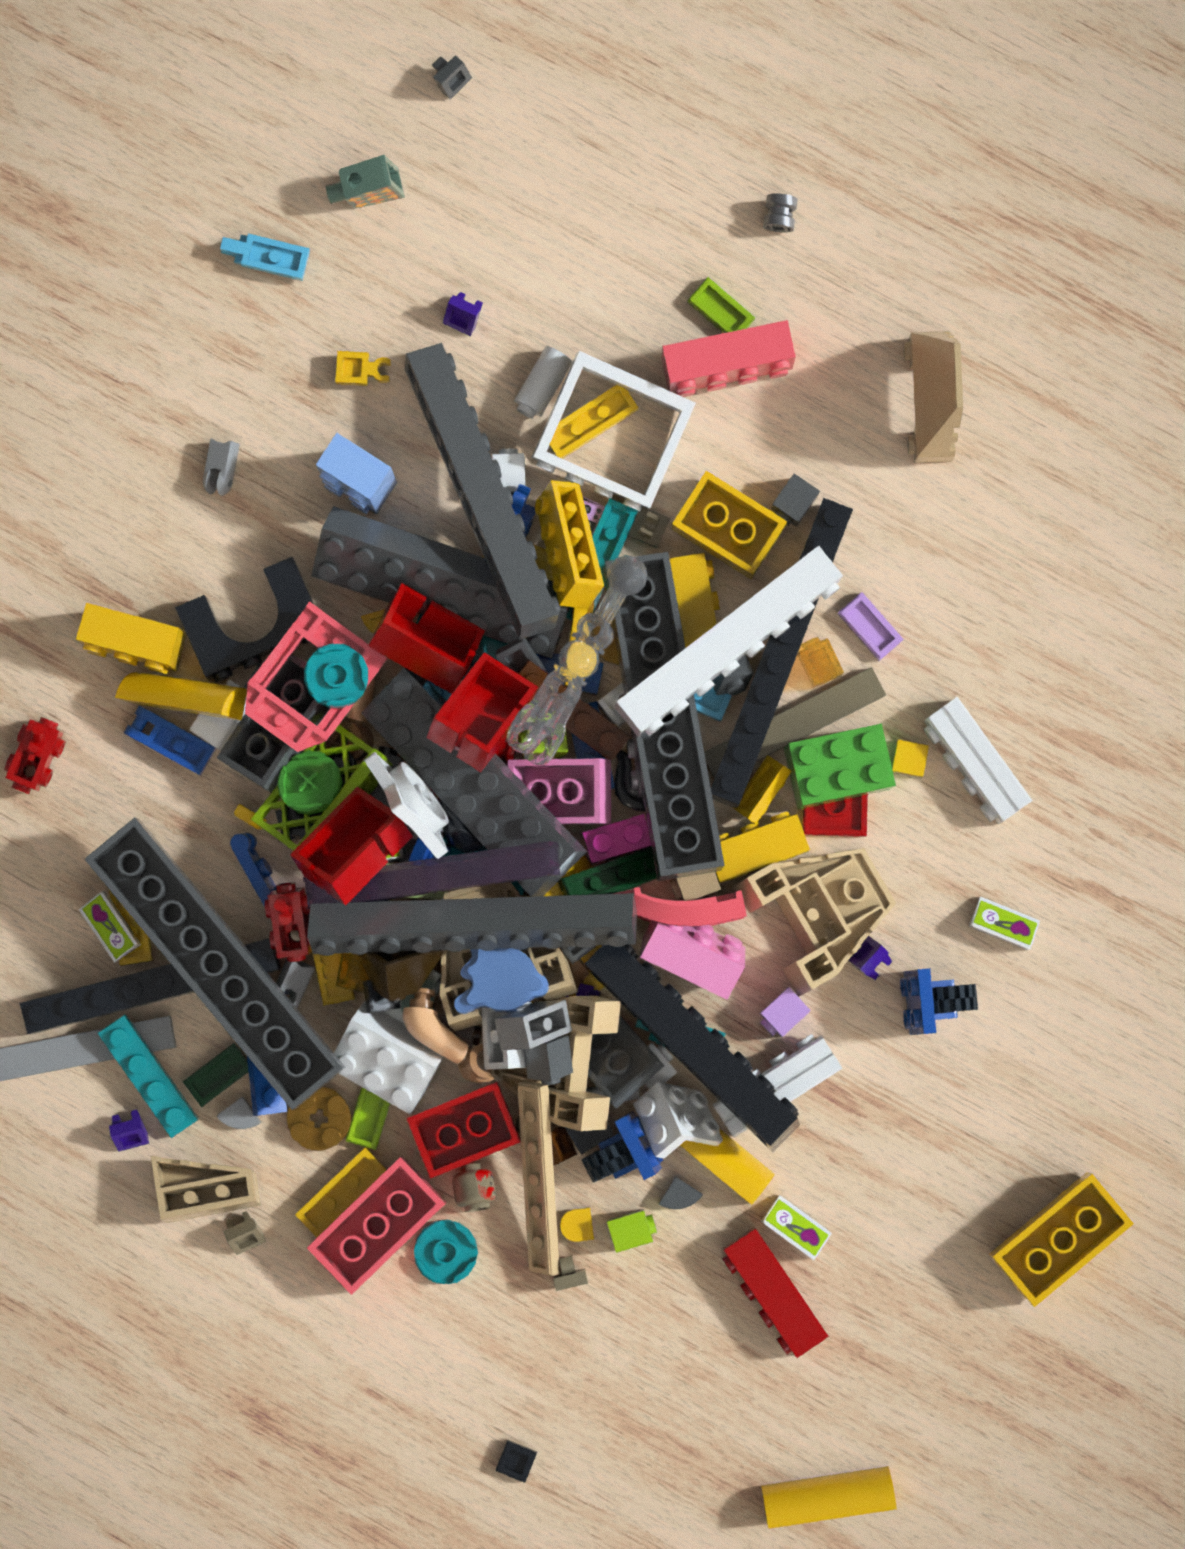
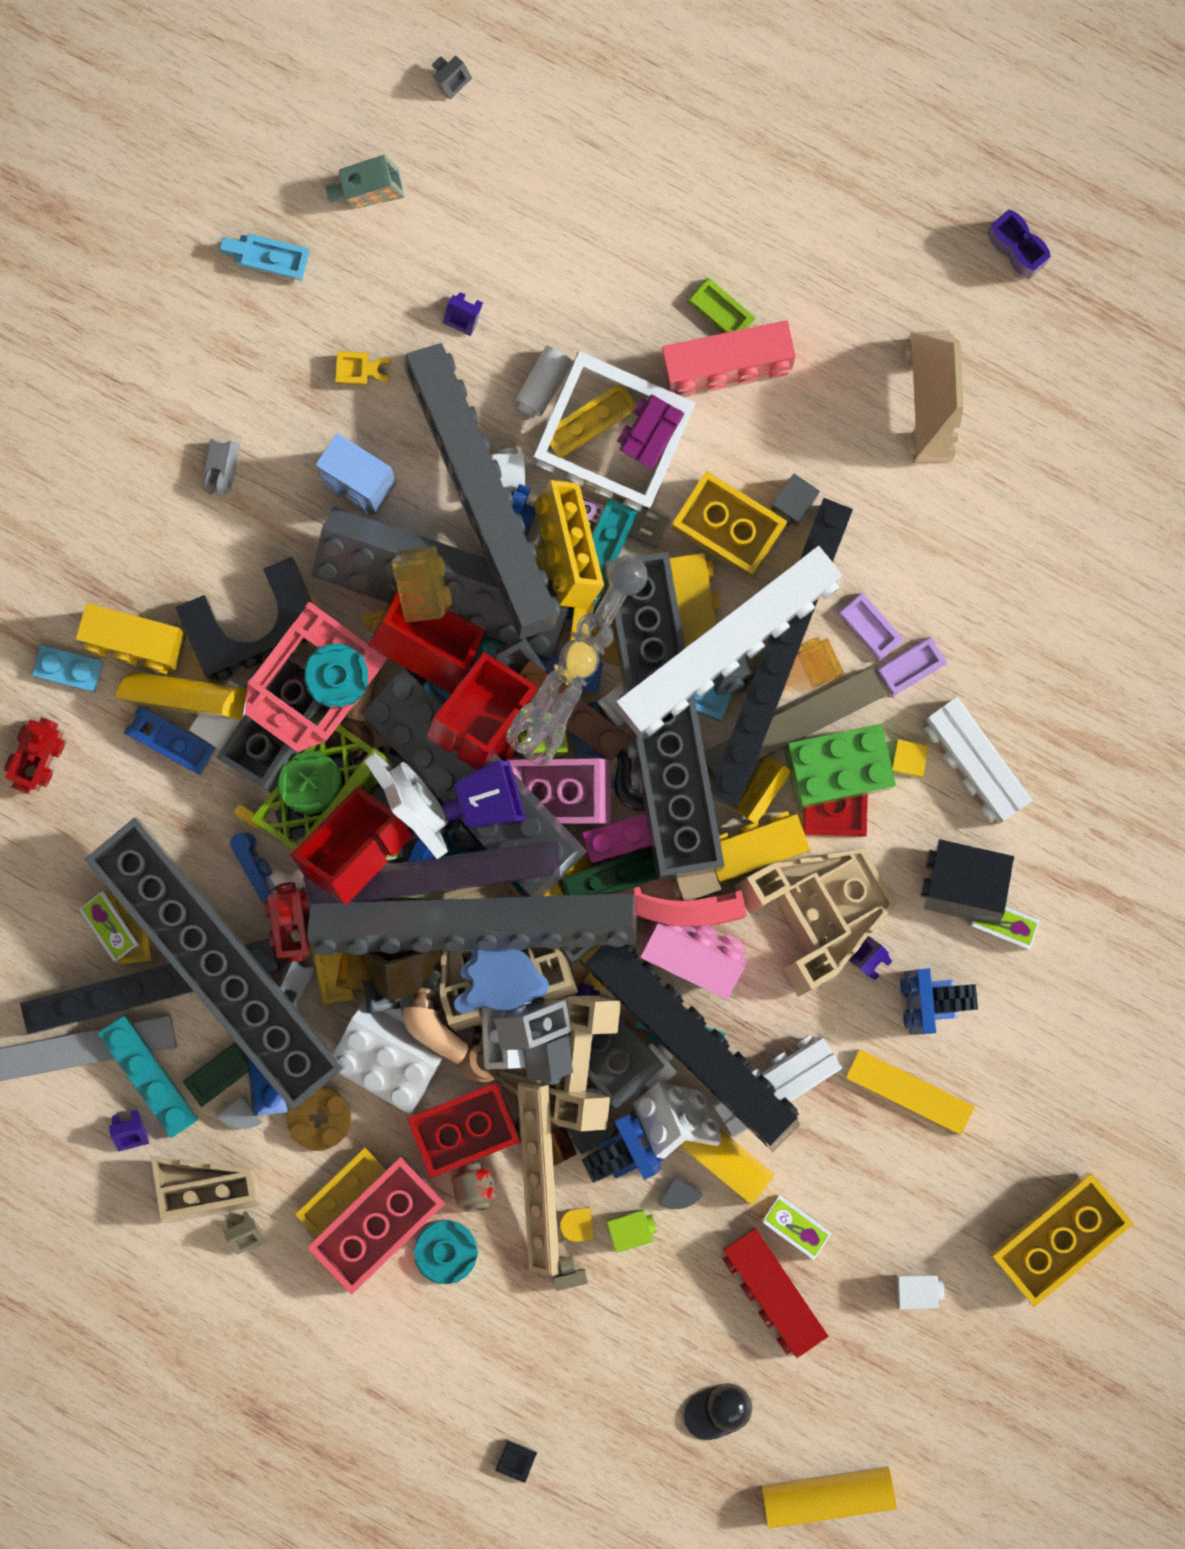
(68, 668): none -> medium azure plate
(368, 1120): lime tile -> none
(421, 584): none -> clear yellow brick
(487, 797): none -> dark purple torso
(650, 430): none -> magenta brick
(718, 1411): none -> black cap
(780, 212): flat silver wheel -> none
(783, 1013): lavender brick -> none
(910, 1092): none -> yellow tile
(911, 666): none -> lavender tile
(919, 1291): none -> white brick
(967, 882): none -> black brick
(1025, 250): none -> dark purple brick

